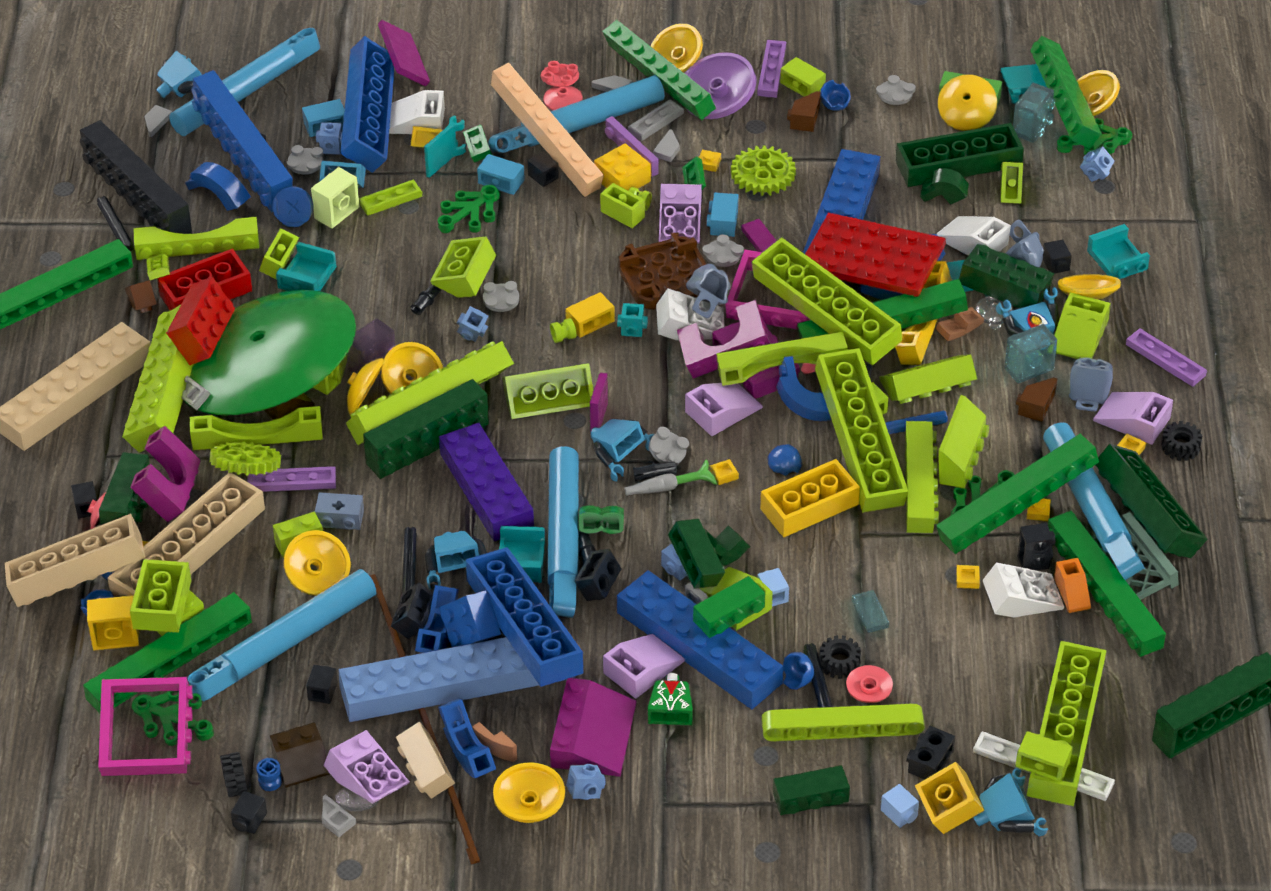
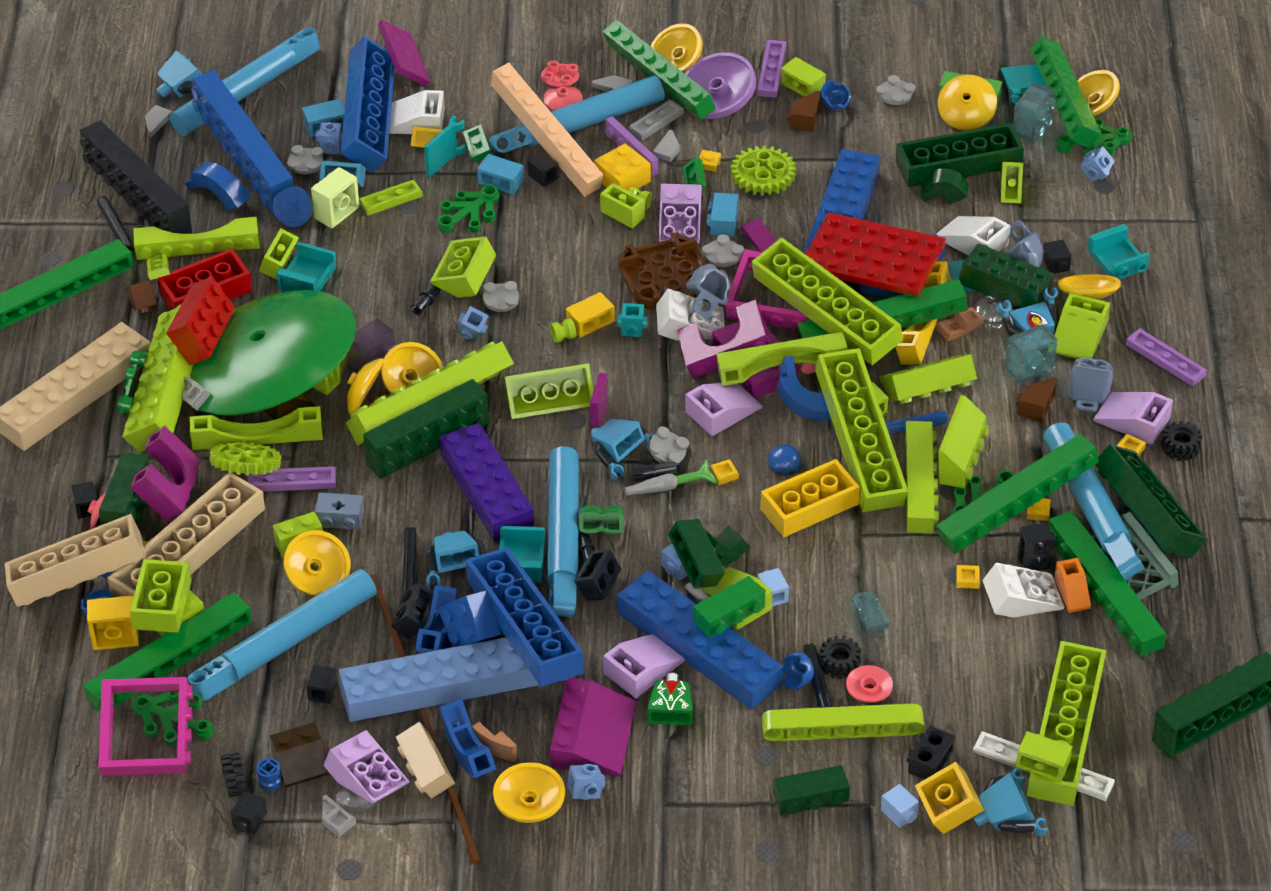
(137, 360): none -> green plant

